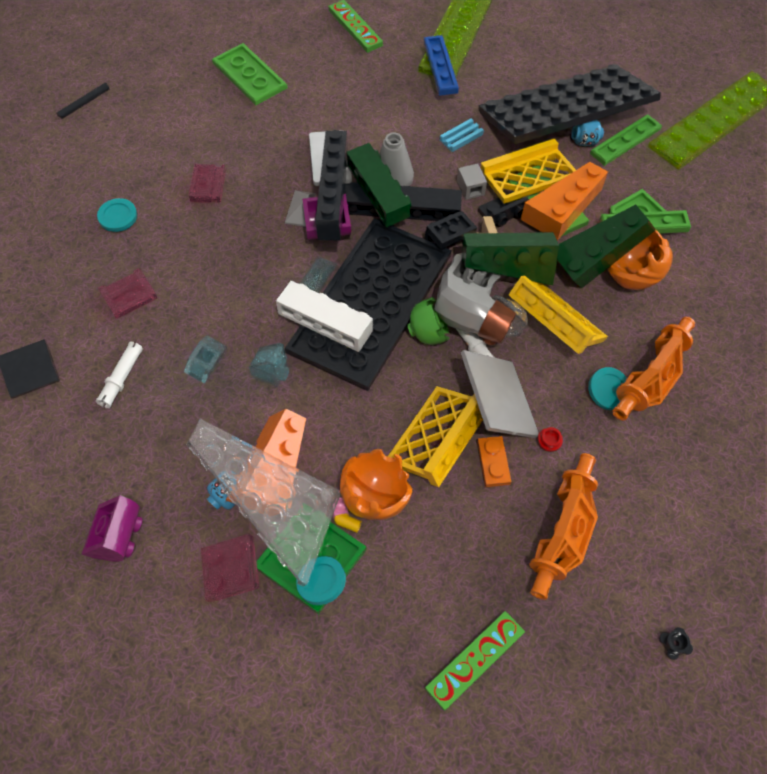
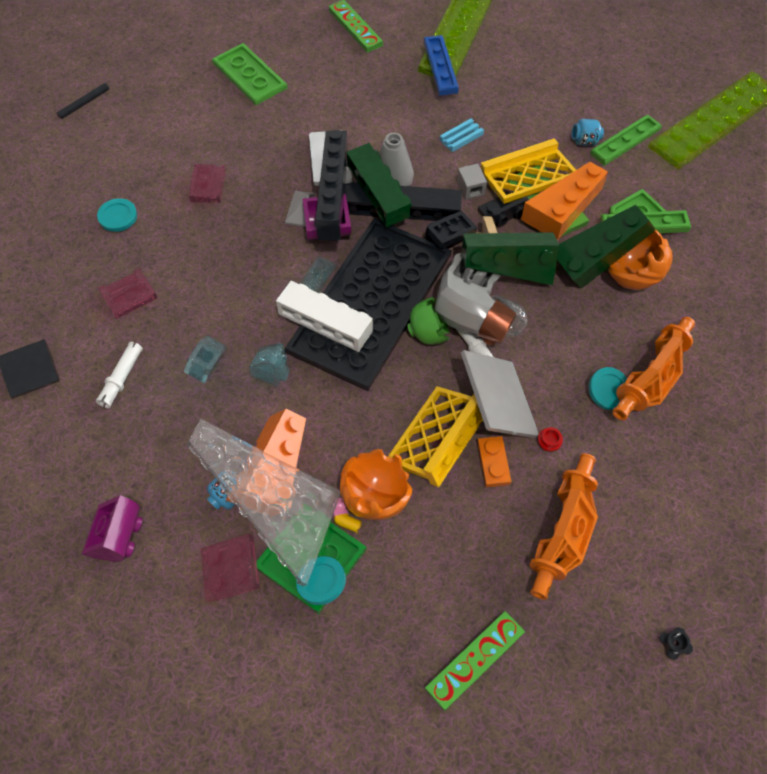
(556, 314): yellow fence -> none
(567, 103): black plate -> none

